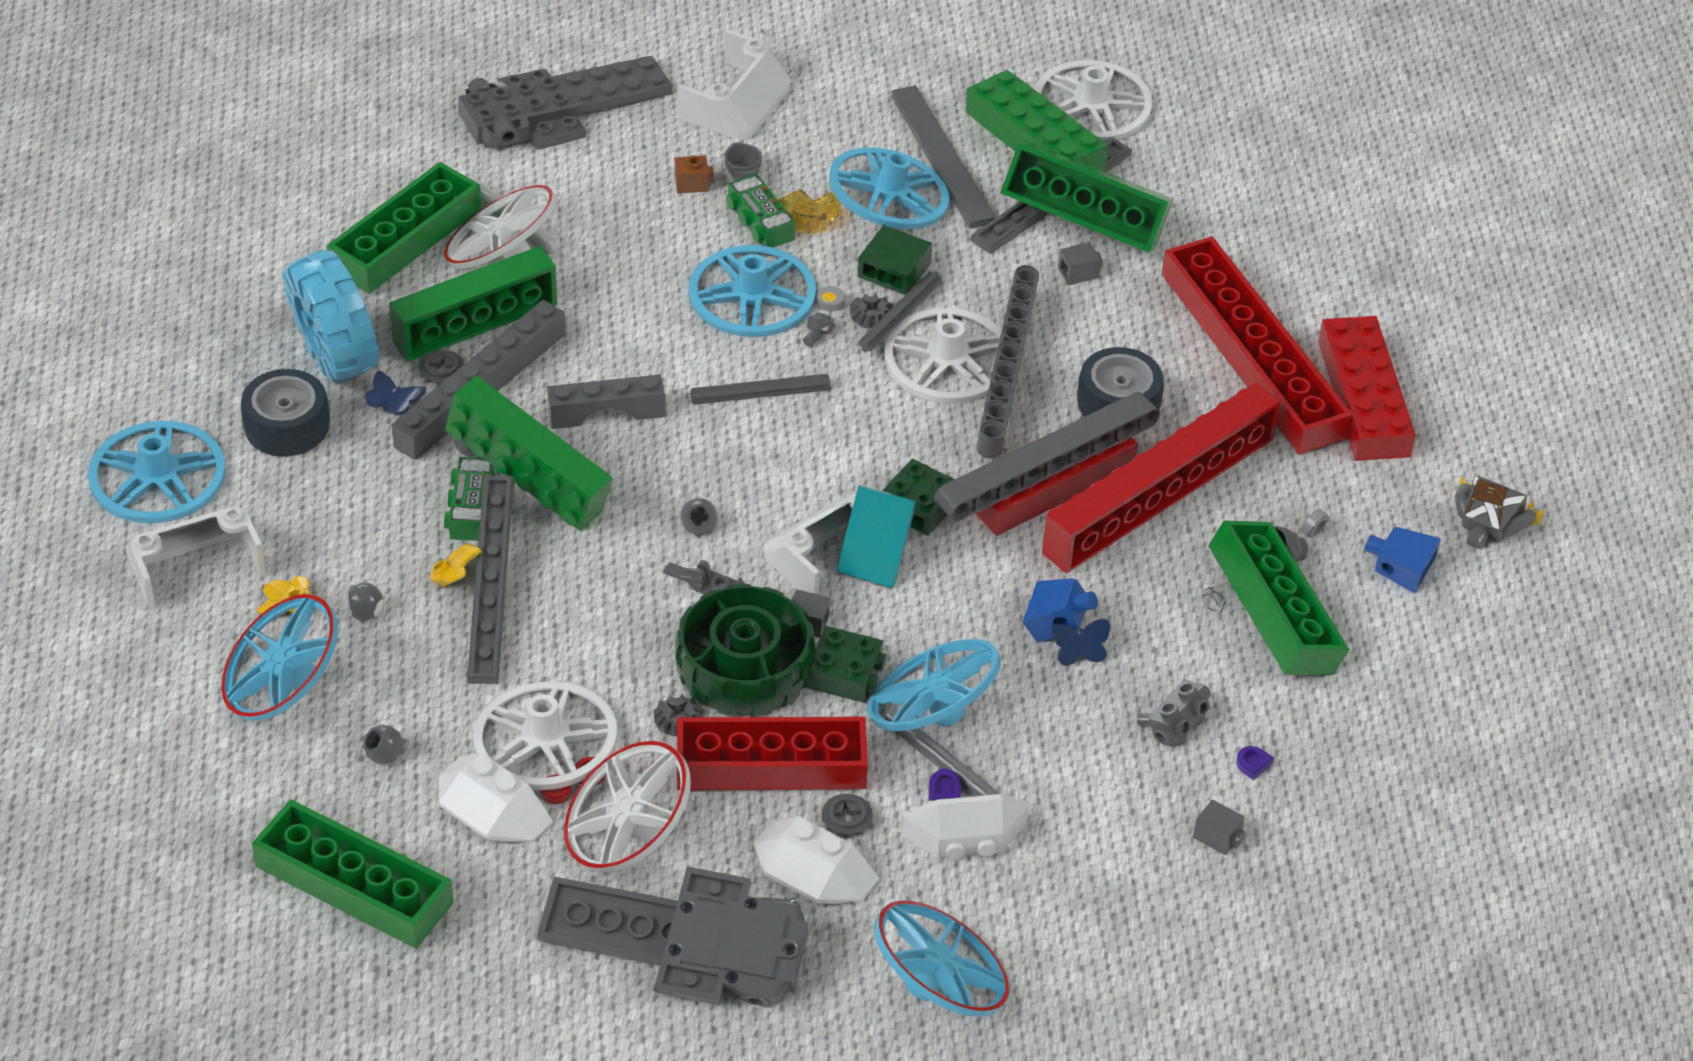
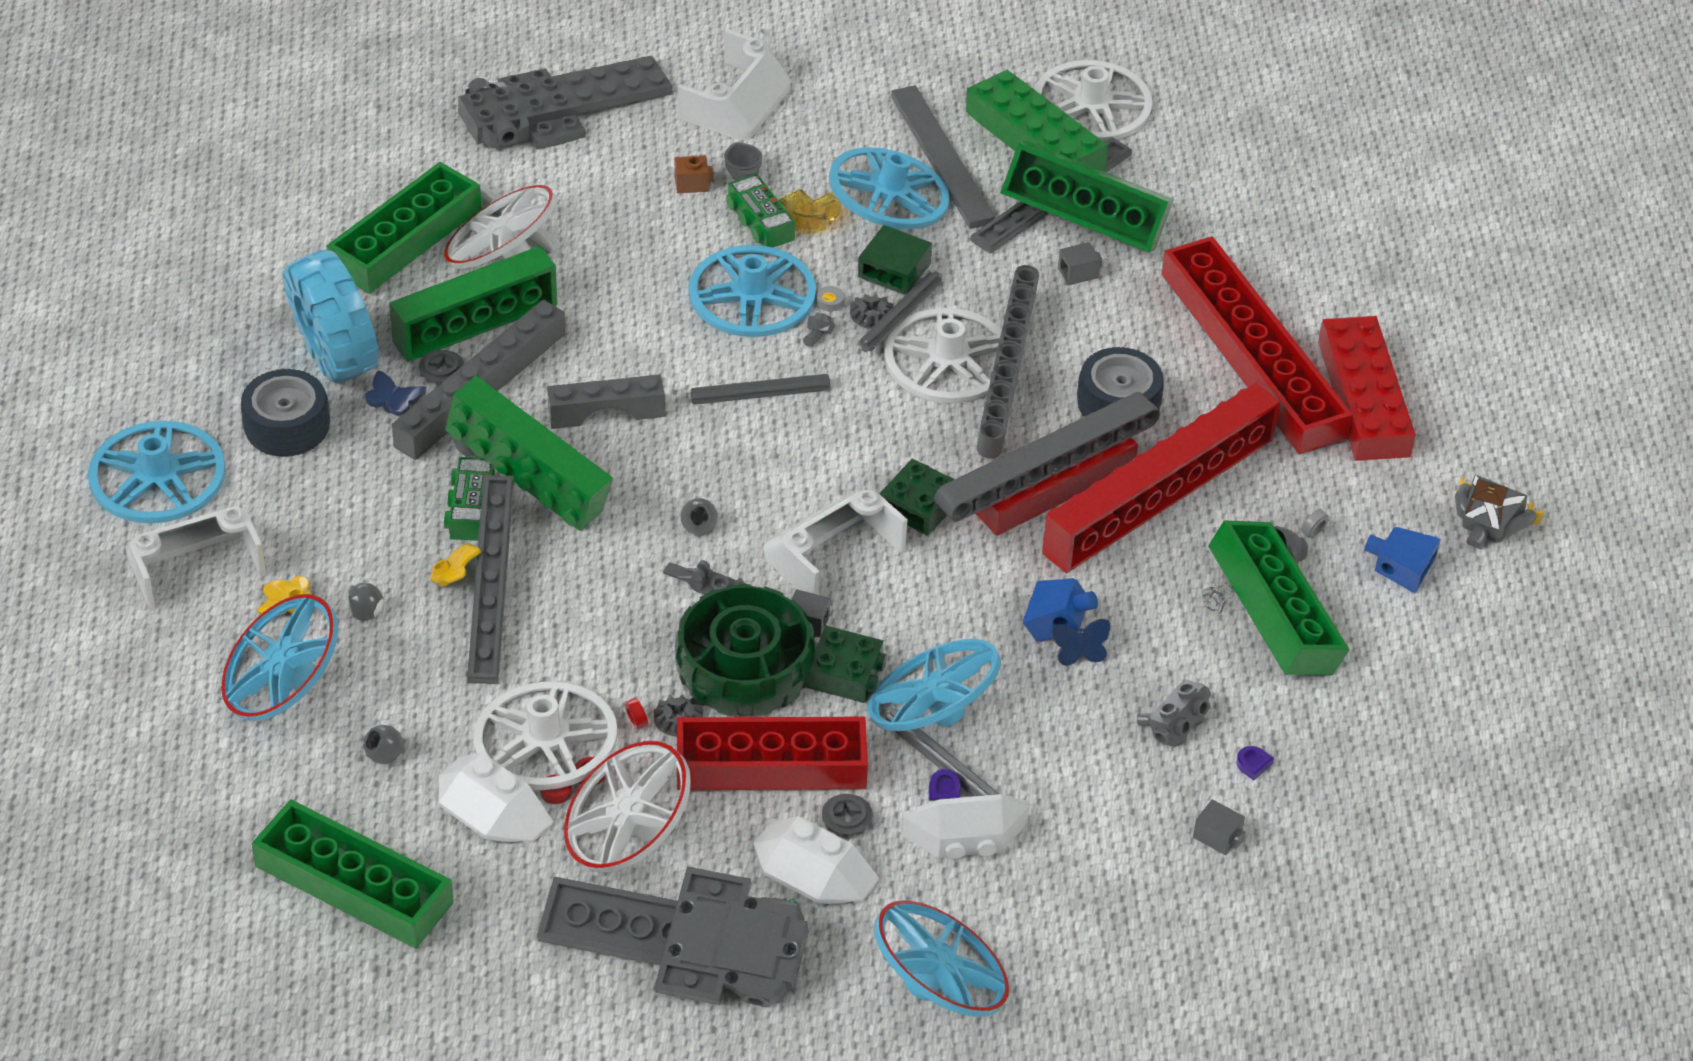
(636, 713): none -> red tile
(876, 536): teal tile -> none

